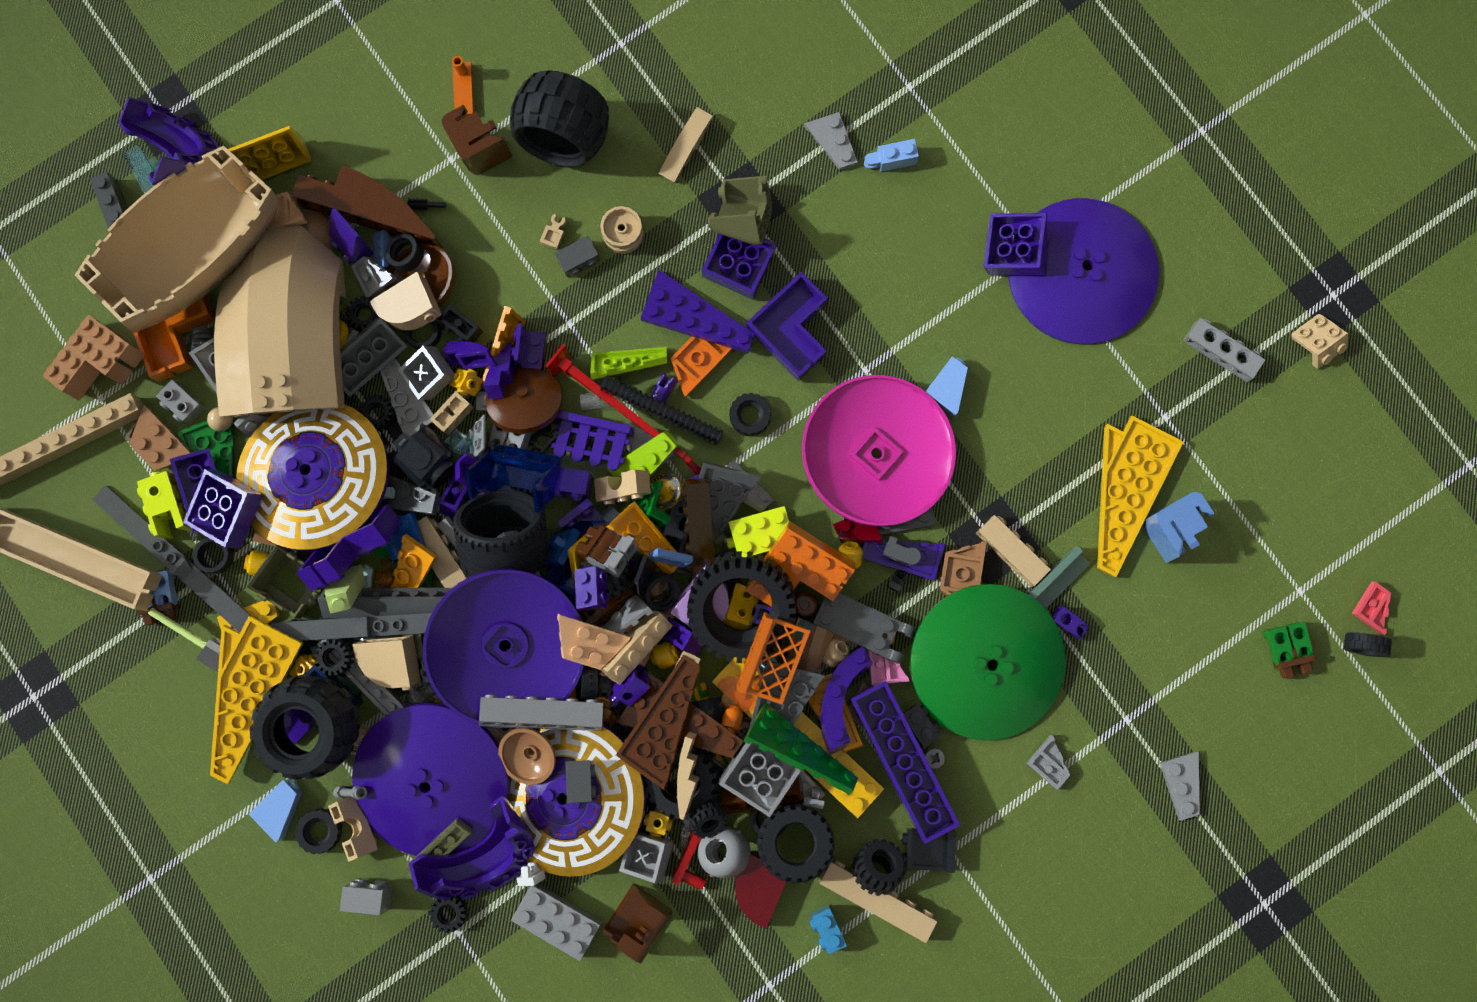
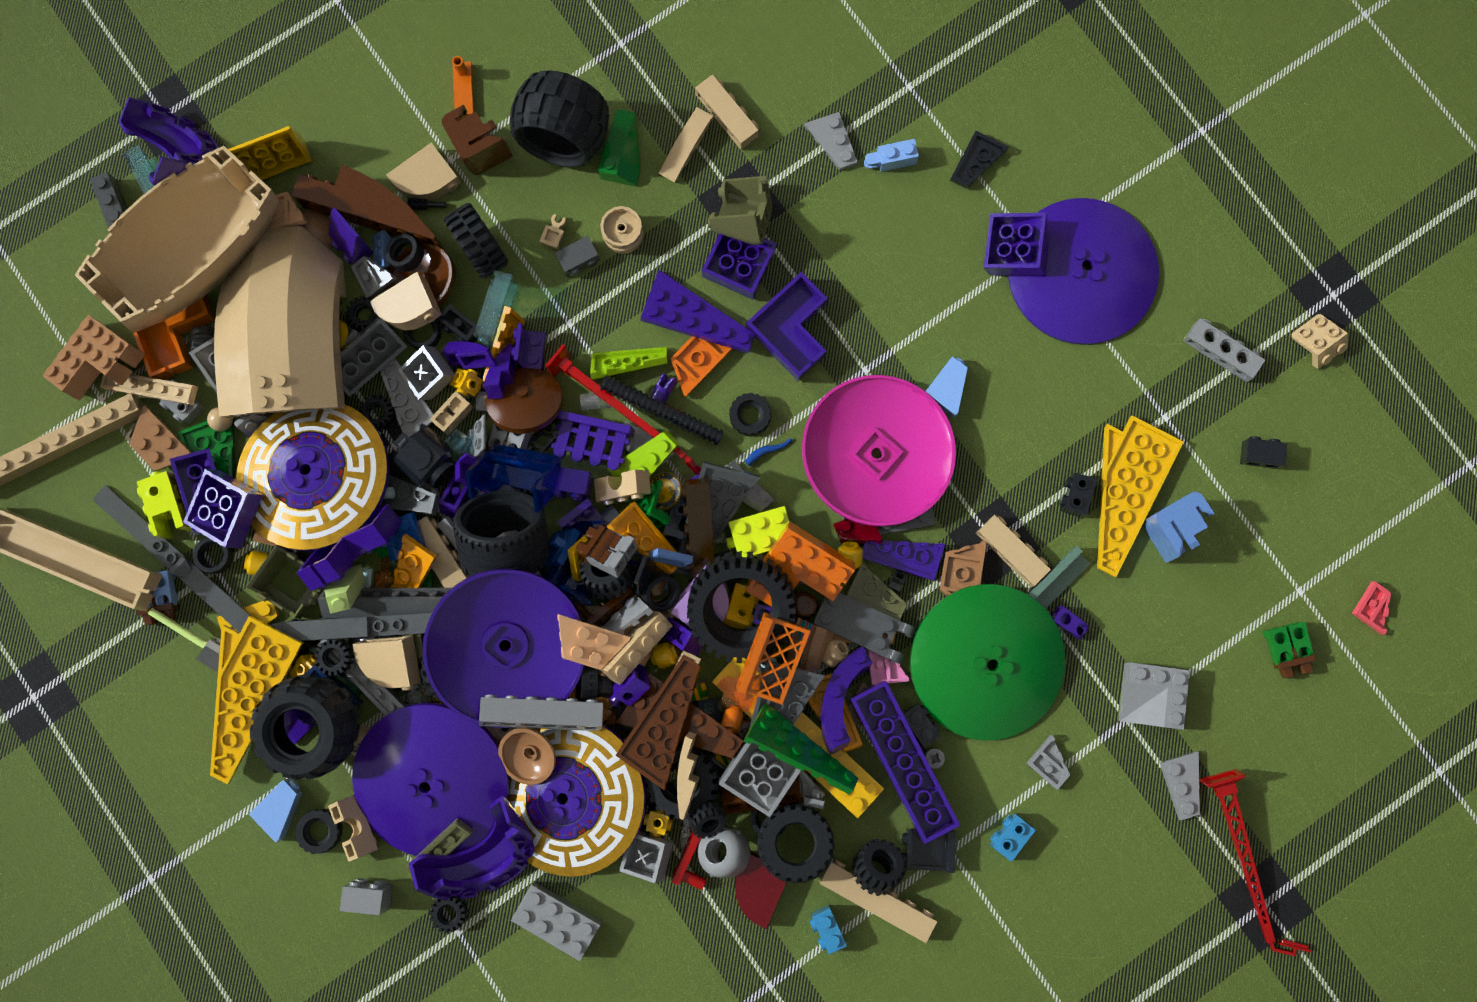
(153, 388): none -> tan tile
(343, 792): light grey bar -> none
(424, 175): none -> tan brick
(476, 240): none -> black tyre
(499, 294): none -> clear light blue door
(530, 875): white tile -> none
(579, 781): dark grey brick -> none
(590, 588): dark purple bracket -> none
(621, 153): none -> green wedge
(637, 923): reddish brown piece -> none
(727, 112): none -> tan brick
(755, 455): none -> blue animal
(874, 593): none -> olive wing
(901, 554): dark grey leg -> none
(977, 158): none -> black wing
(1011, 836): none -> dark azure brick
(1078, 494): none -> black brick
(1154, 695): none -> light grey slope
(1224, 785): none -> red piece
(1263, 453): none -> black brick
(1367, 644): black tyre -> none

